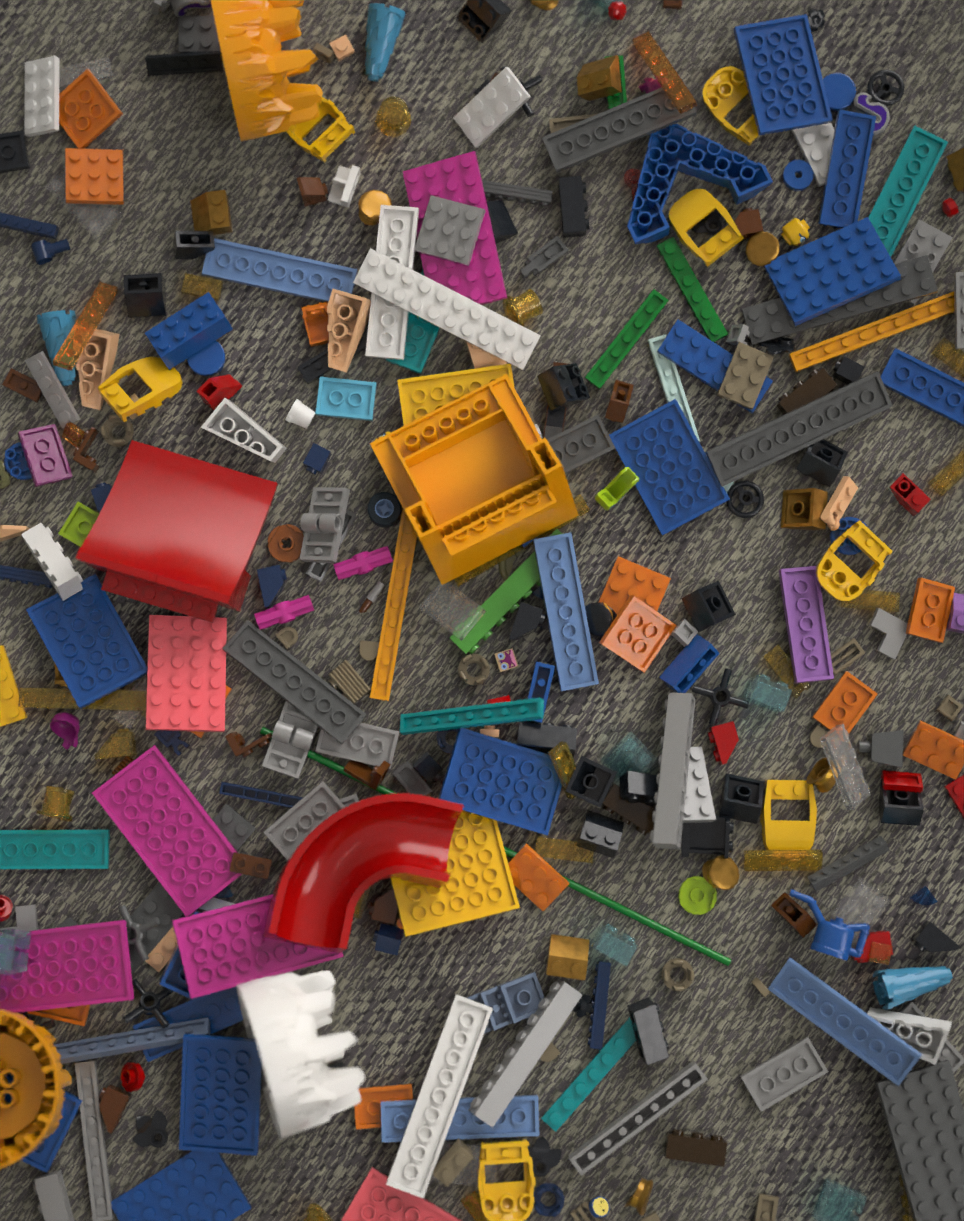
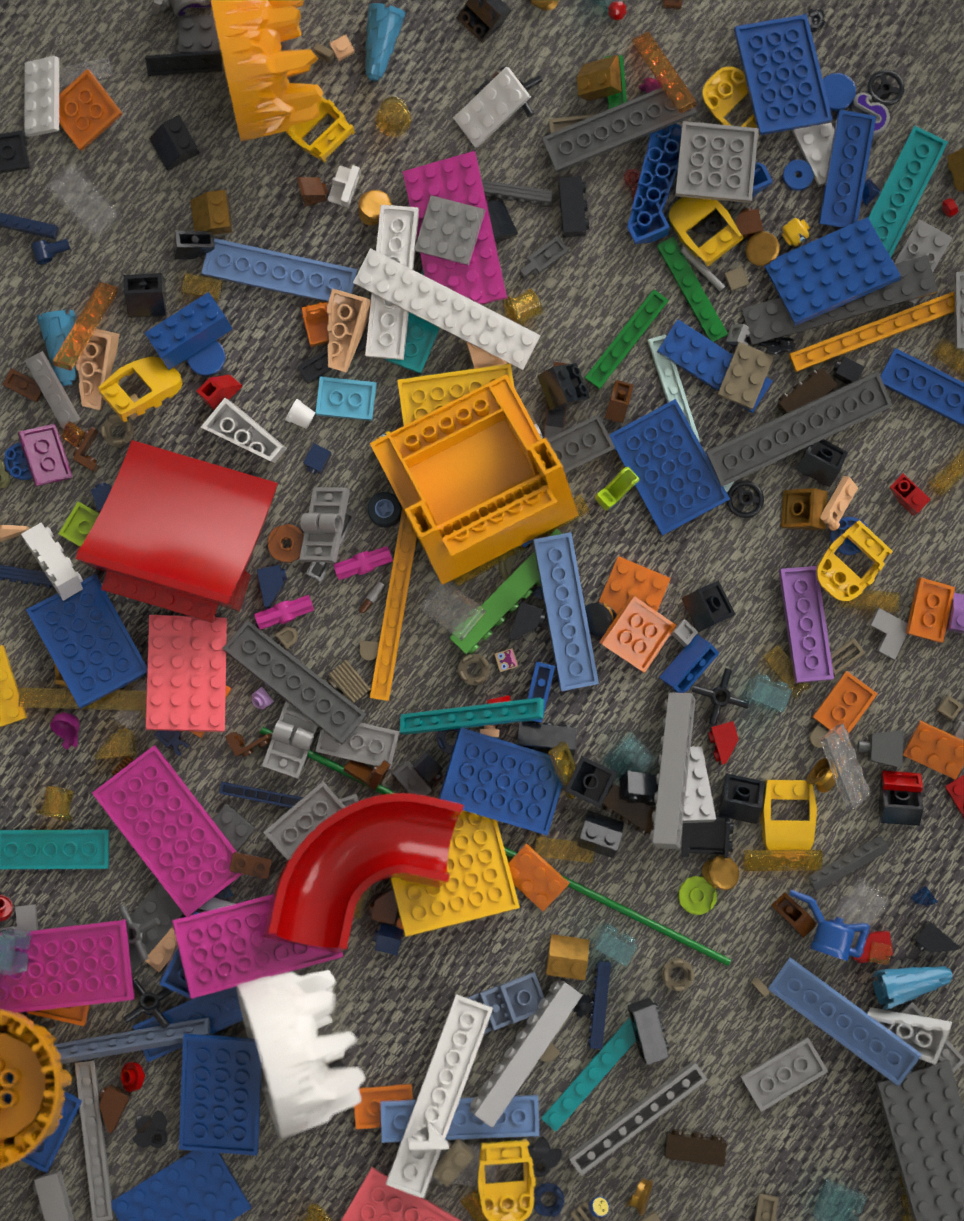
(94, 176): orange plate -> none
(174, 143): none -> black slope
(261, 699): none -> lavender plate
(434, 1140): none -> white slope
(702, 268): none -> light grey bar
(716, 162): none -> light grey plate
(736, 279): none -> dark tan tile
(870, 191): none -> clear blue tile

